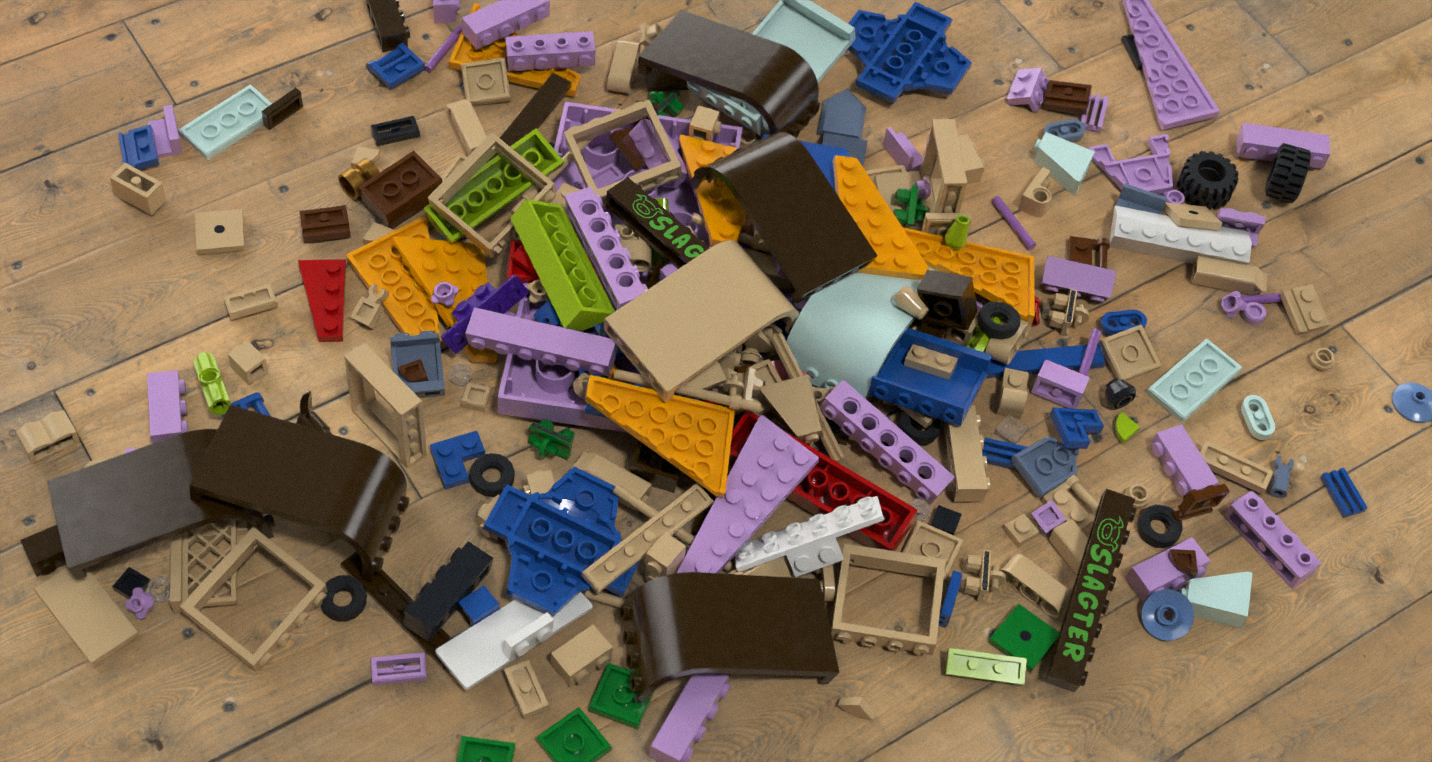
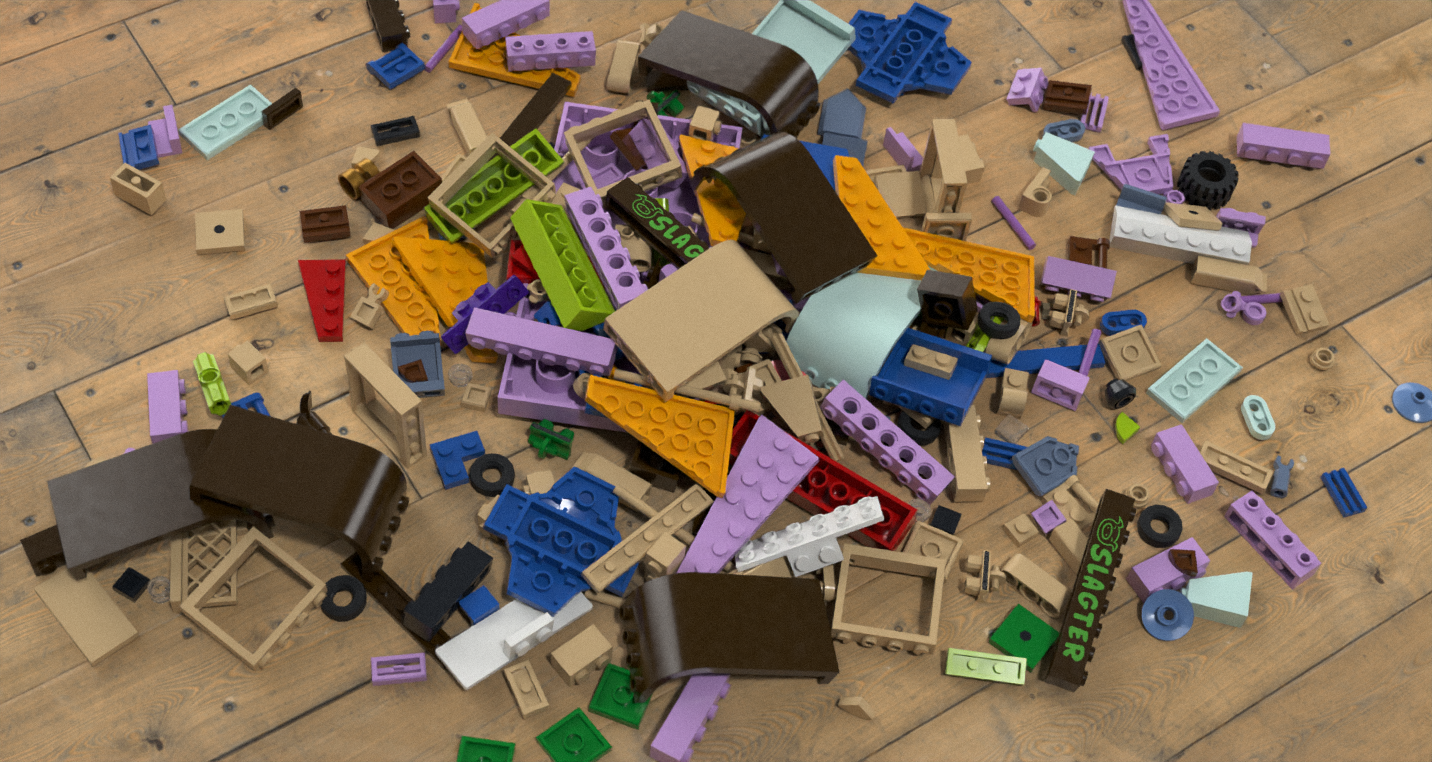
(47, 436): tan brick -> none
(146, 603): lavender plate -> none
(442, 289): lavender plate -> none
(486, 81): tan tile -> none
(909, 198): green hips -> none
(910, 302): tan cone -> none
(924, 188): lavender plate -> none
(949, 599): blue tile -> none
(958, 232): lime cone -> none
(1074, 424): blue plate -> none
(1200, 501): reddish brown plate -> none
(1288, 173): black tyre -> none

